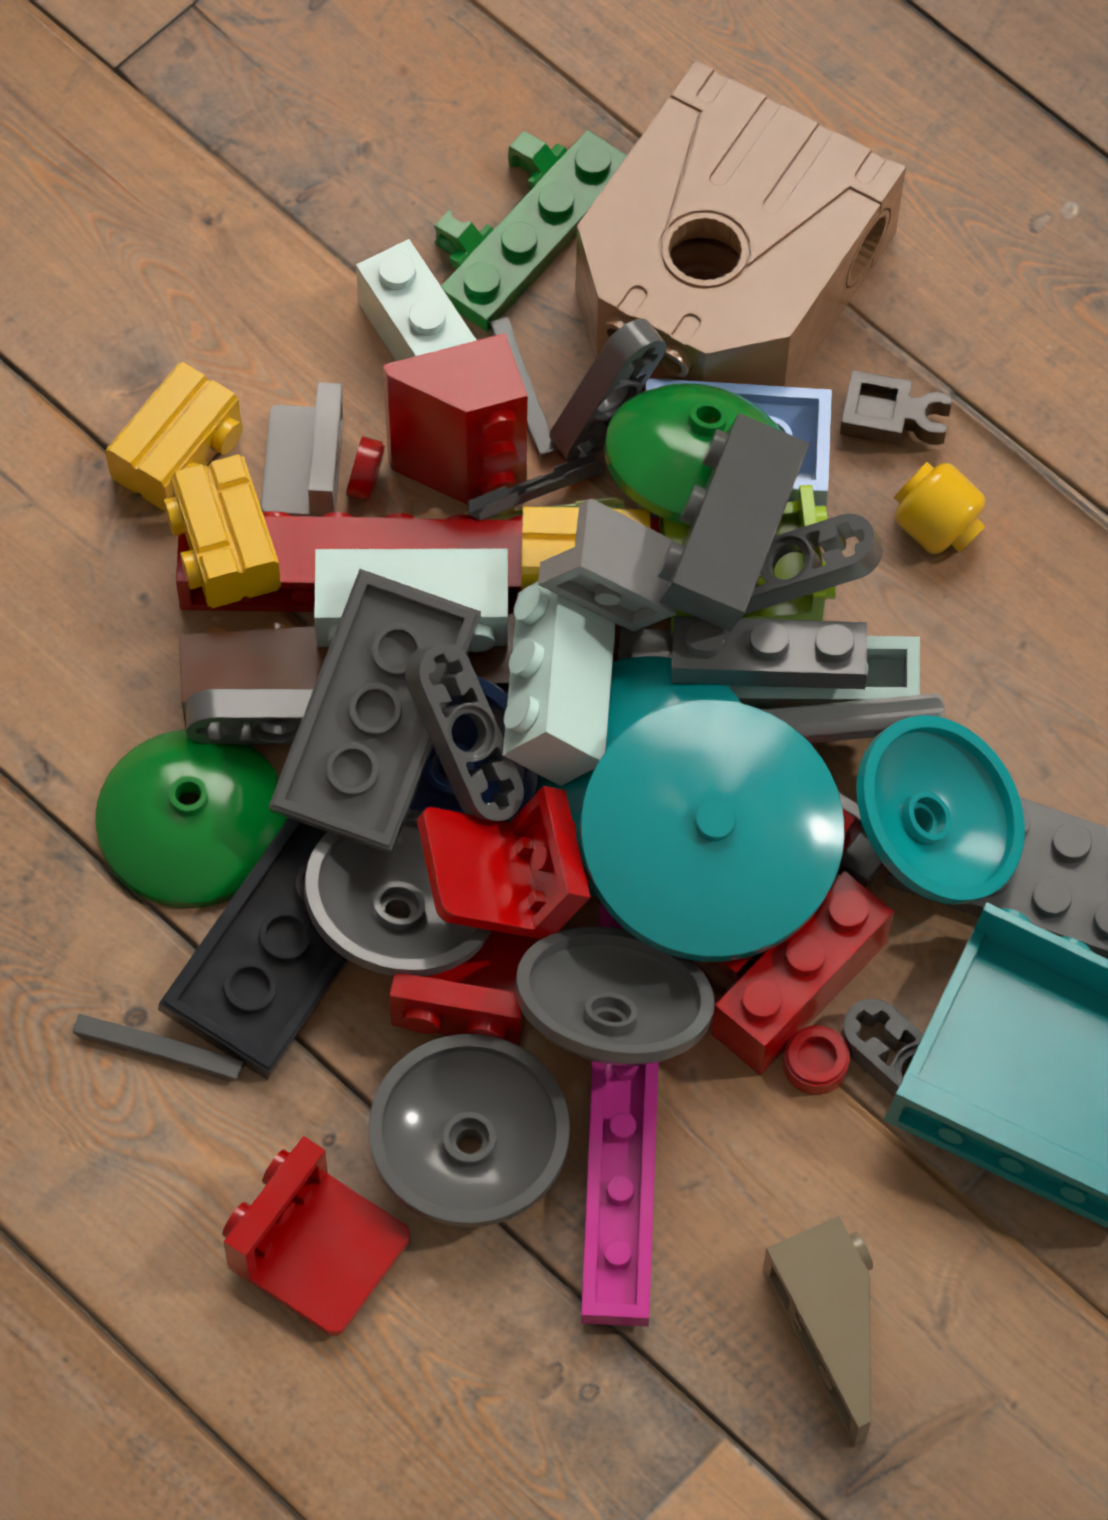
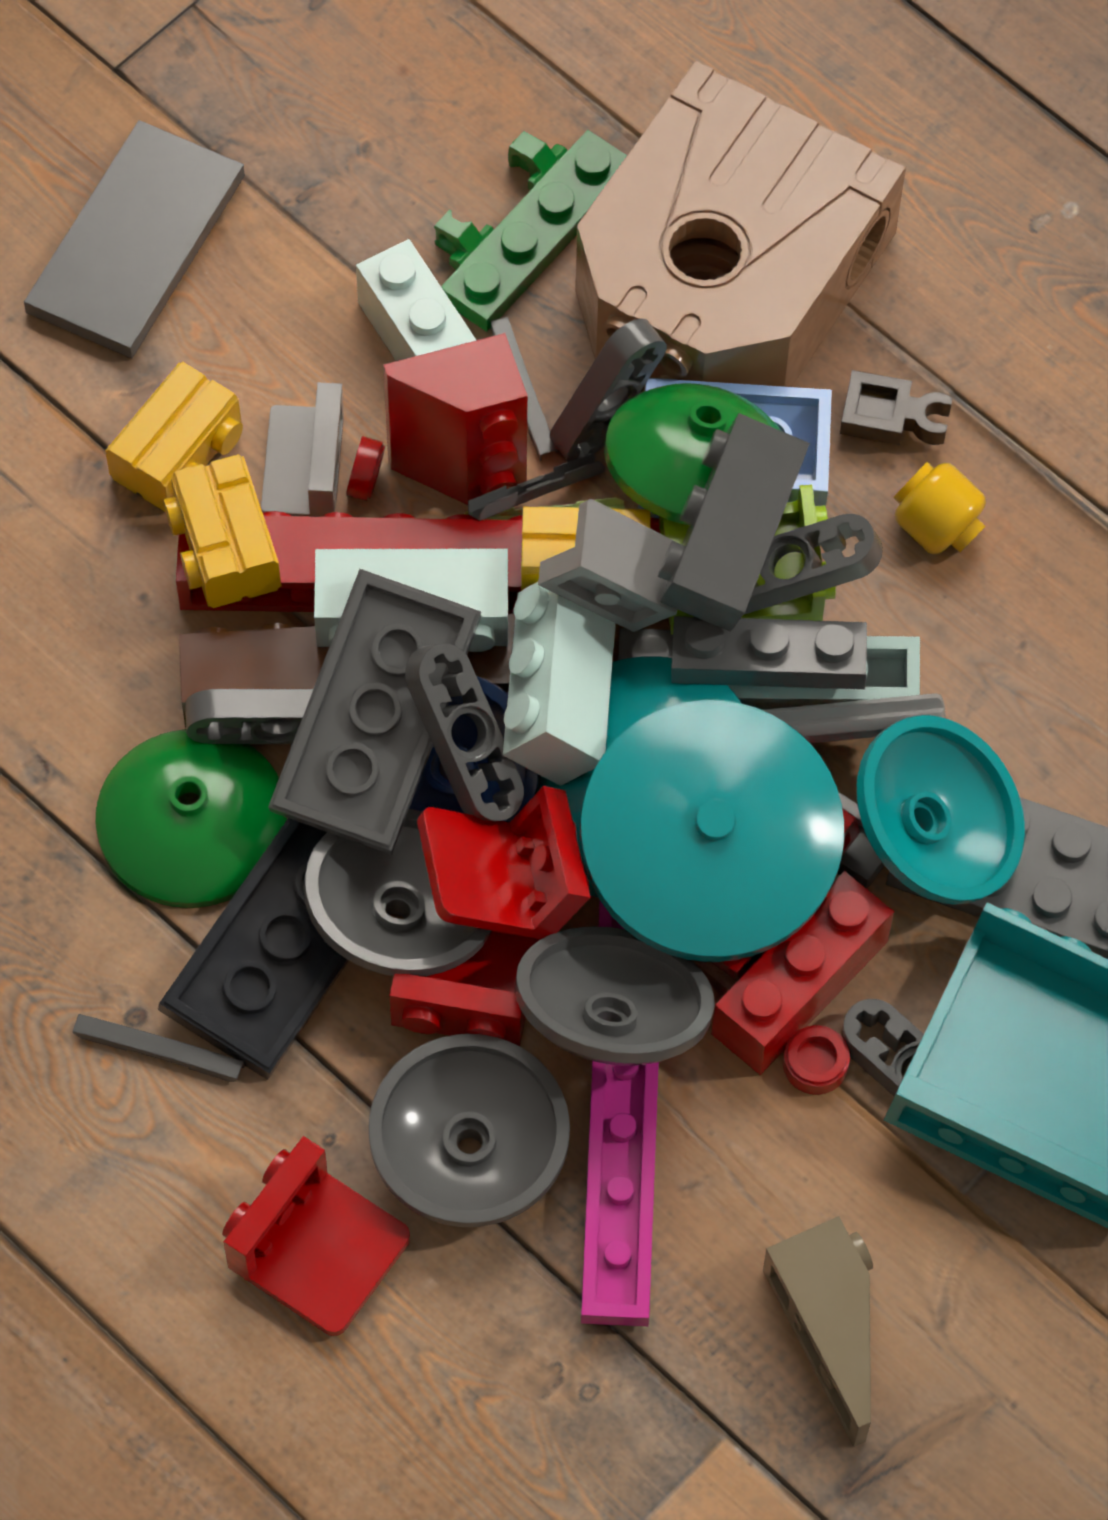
(134, 239): none -> tile

